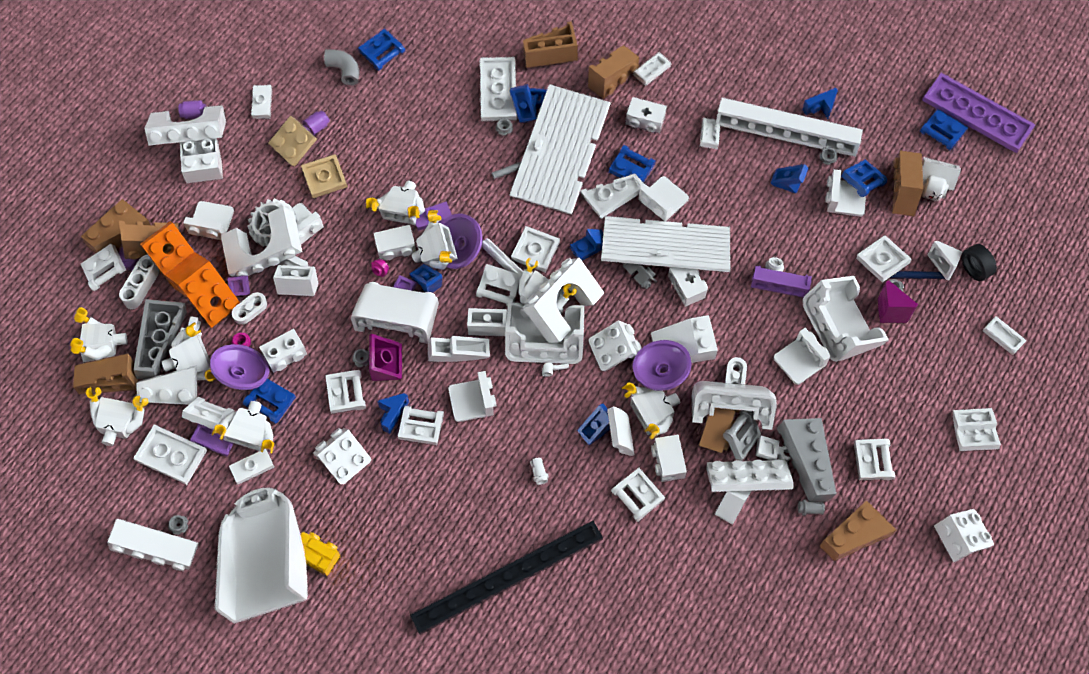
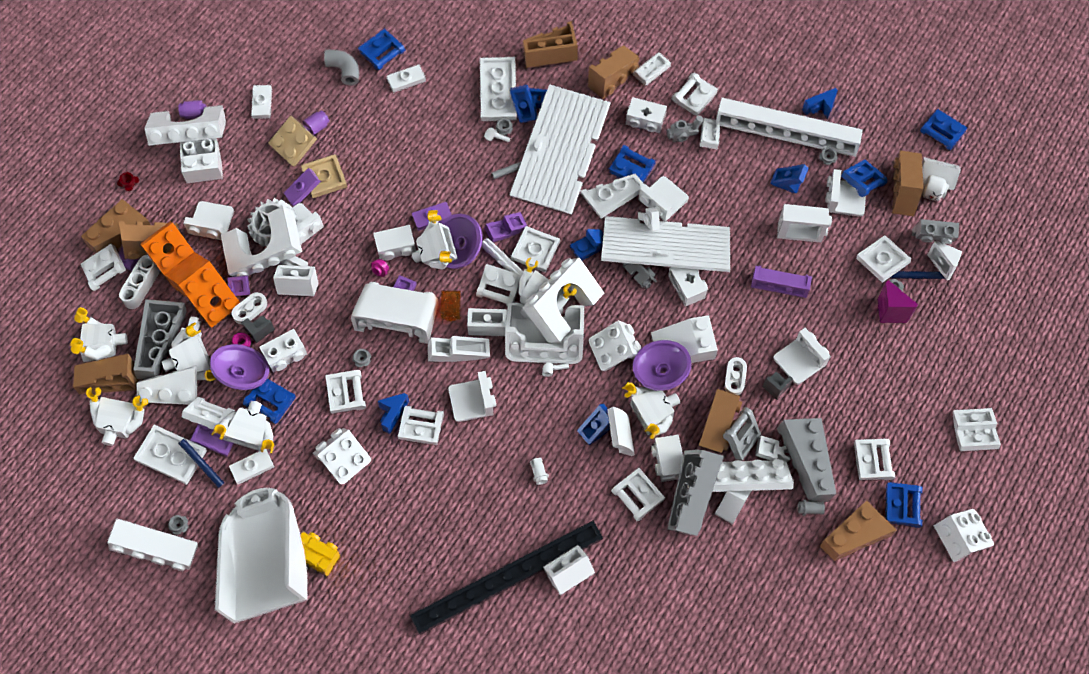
(127, 176): none -> dark red plate
(201, 463): none -> dark blue bar
(259, 328): none -> dark grey panel
(302, 187): none -> medium lavender plate
(384, 359): magenta slope -> none
(399, 204): white torso -> none
(406, 78): none -> white plate
(427, 277): blue slope -> none
(451, 305): none -> clear orange brick
(491, 133): none -> white hand
(505, 228): none -> medium lavender slope
(571, 569): none -> white brick
(650, 218): none -> white plate
(681, 130): none -> light grey piece
(694, 490): none -> light grey wedge
(699, 98): none -> white plate
(712, 395): white windscreen -> none
(775, 264): white plate -> none
(776, 384): none -> dark grey panel
(803, 223): none -> white window
(838, 319): white windscreen -> none
(897, 504): none -> blue plate
(936, 230): none -> light grey plate
(978, 112): medium lavender plate -> none
(978, 262): black tyre -> none
(1004, 335): white tile -> none

